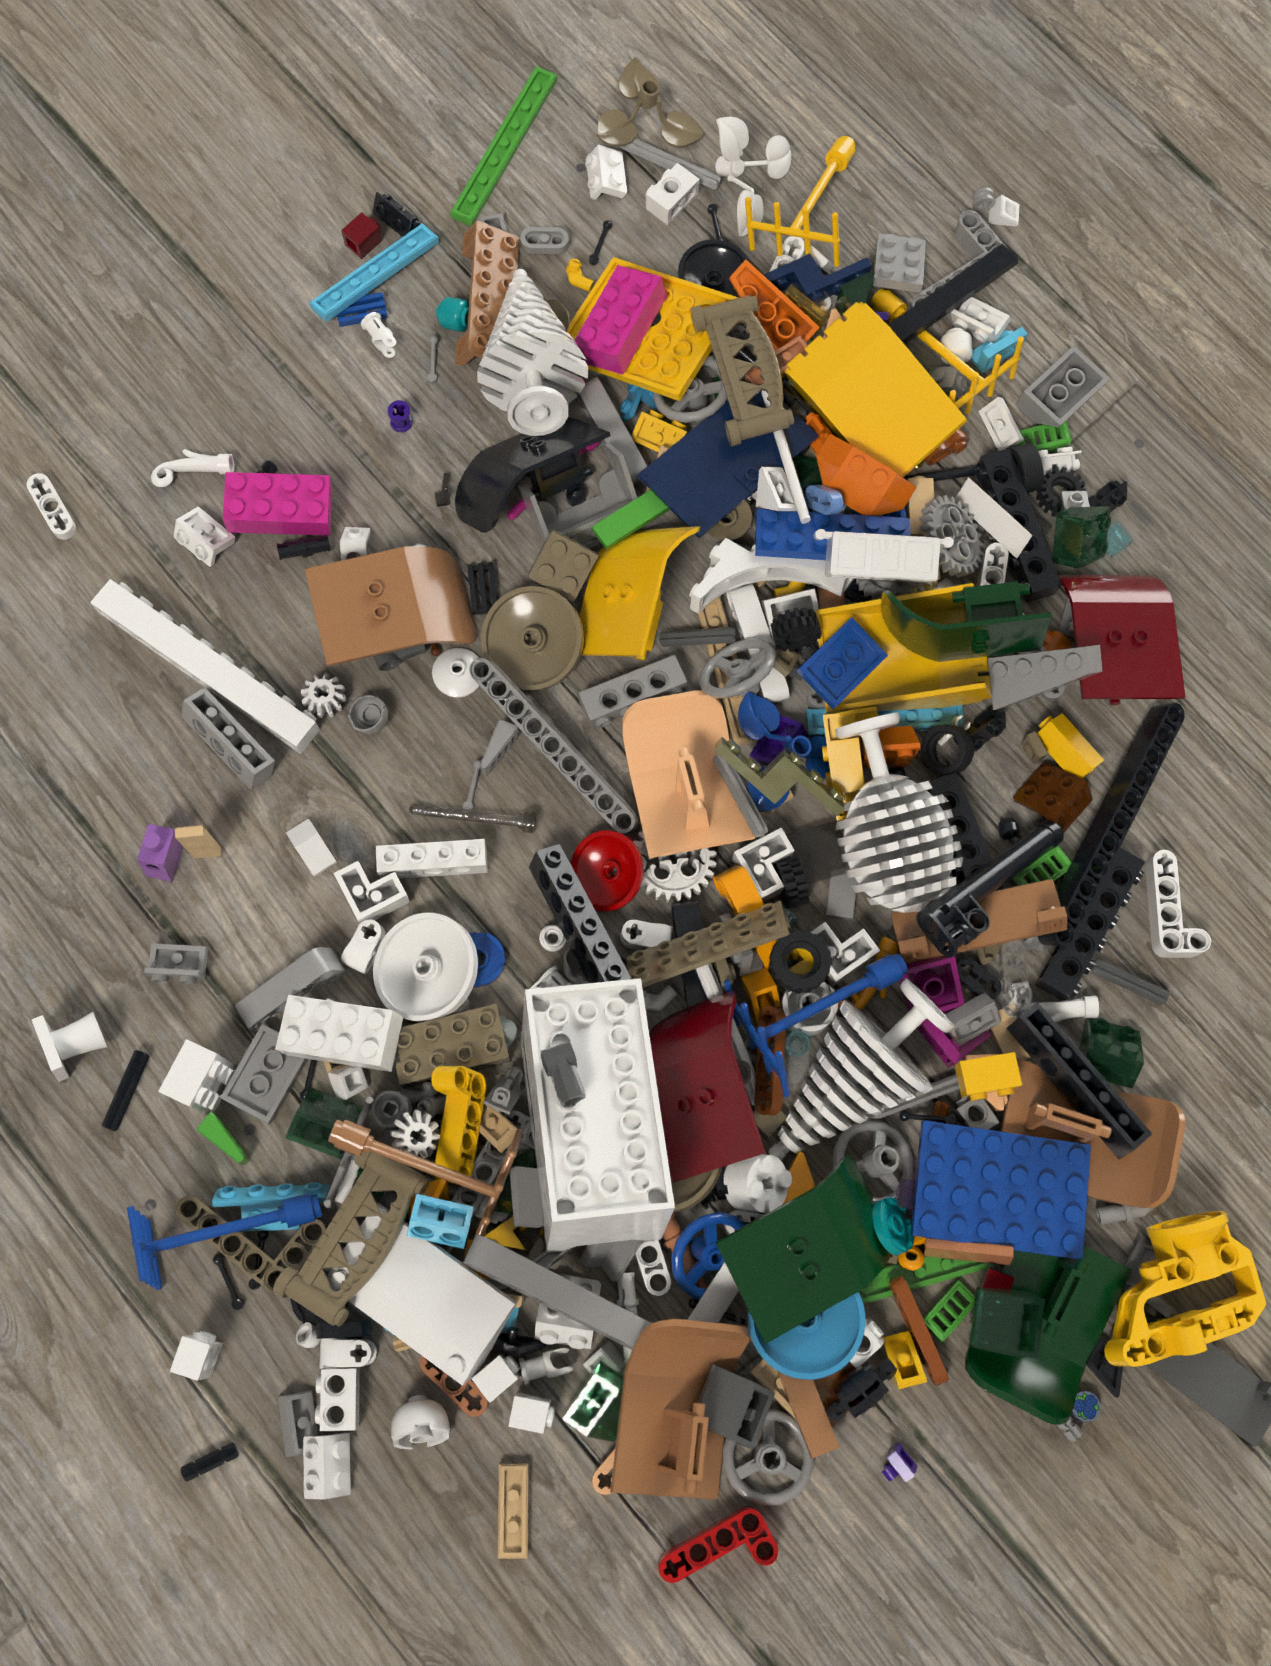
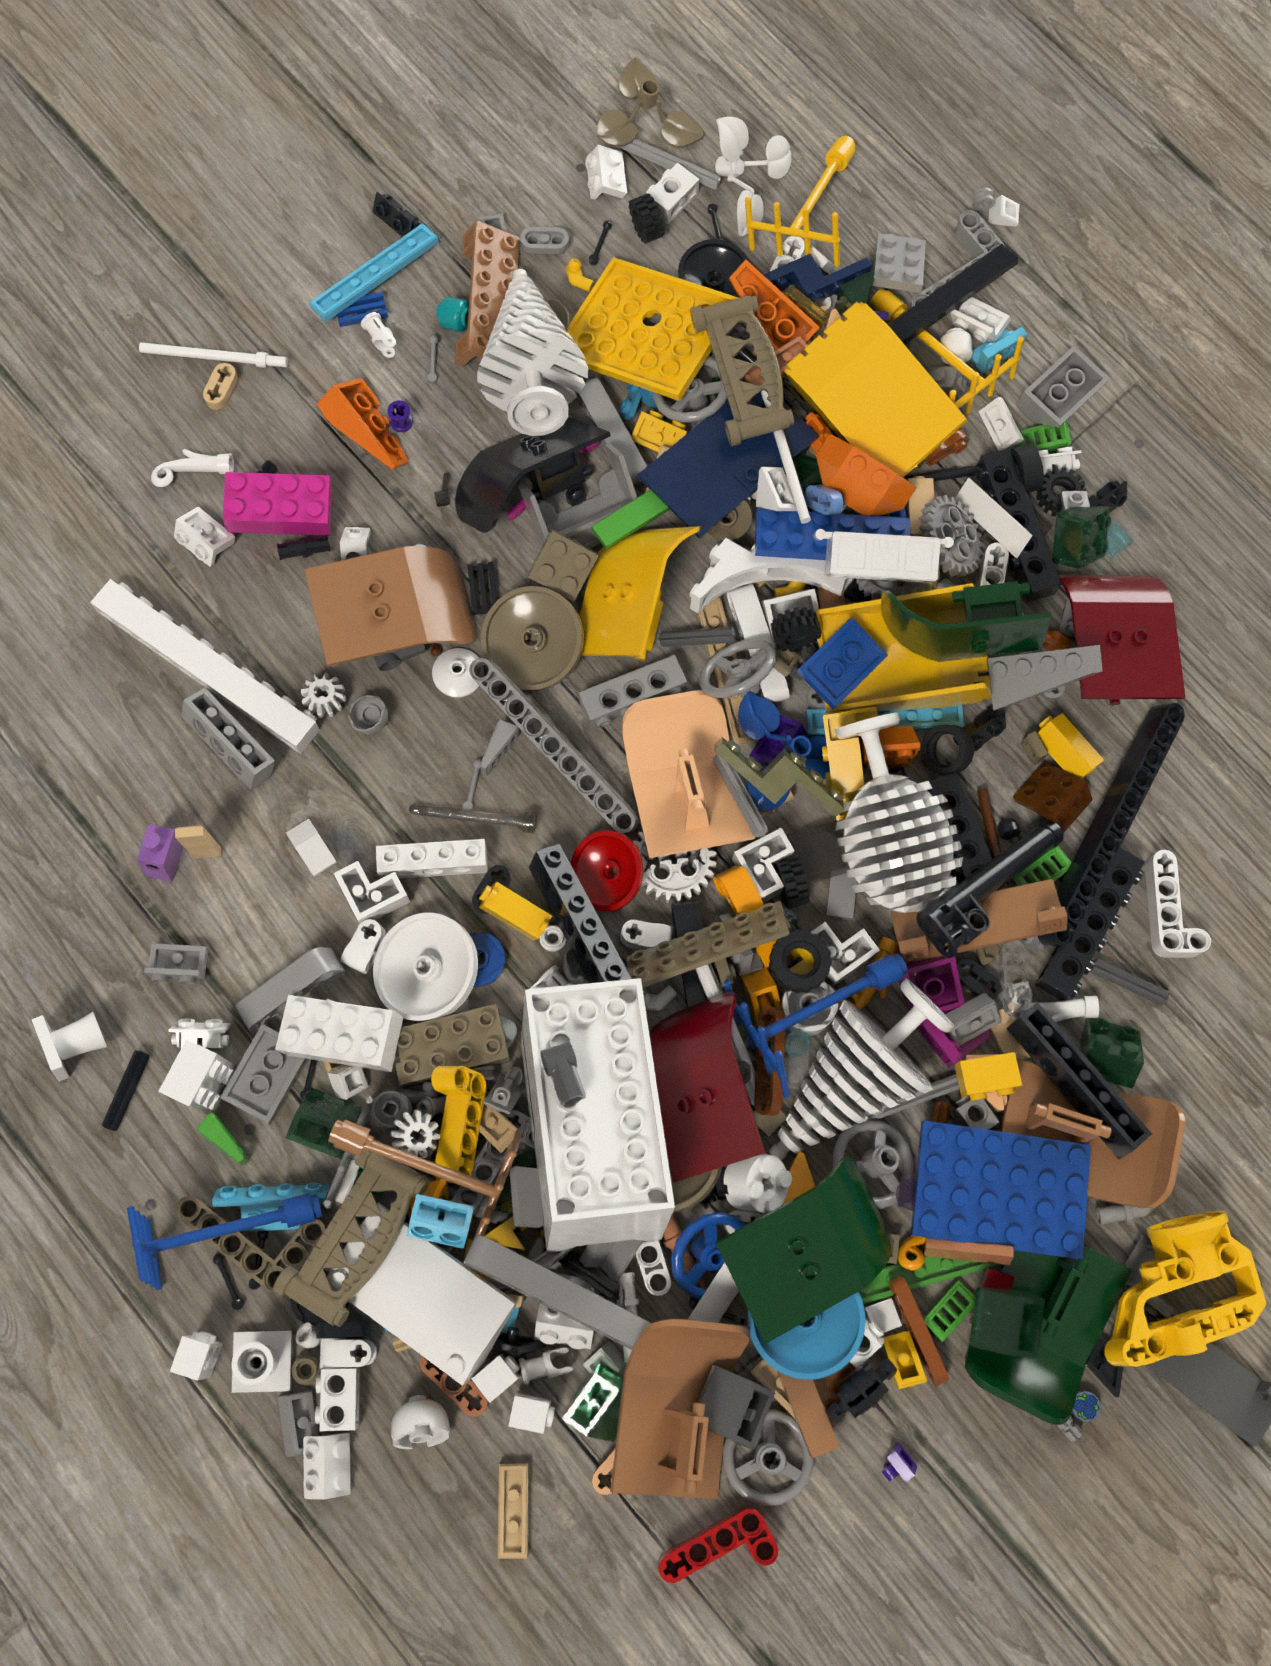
(42, 500): white beam -> none
(209, 1461): black axle -> none
(211, 1033): none -> white hinge
(217, 385): none -> tan beam
(261, 359): none -> white bar
(276, 1354): none -> white plant
(297, 1372): none -> dark tan plate
(355, 412): none -> orange wedge
(362, 235): dark red brick -> none
(486, 1071): none -> light grey bush
(489, 880): none -> black beam
(503, 146): bright green tile -> none
(514, 911): none -> yellow brick
(590, 1275): none -> black axle
(621, 319): dark pink brick -> none
(646, 218): none -> black tyre
(883, 1314): none -> white tile
(892, 1226): teal tile -> none
(946, 737): white hand -> none
(949, 1119): black hinge -> none
(989, 824): none -> reddish brown bar

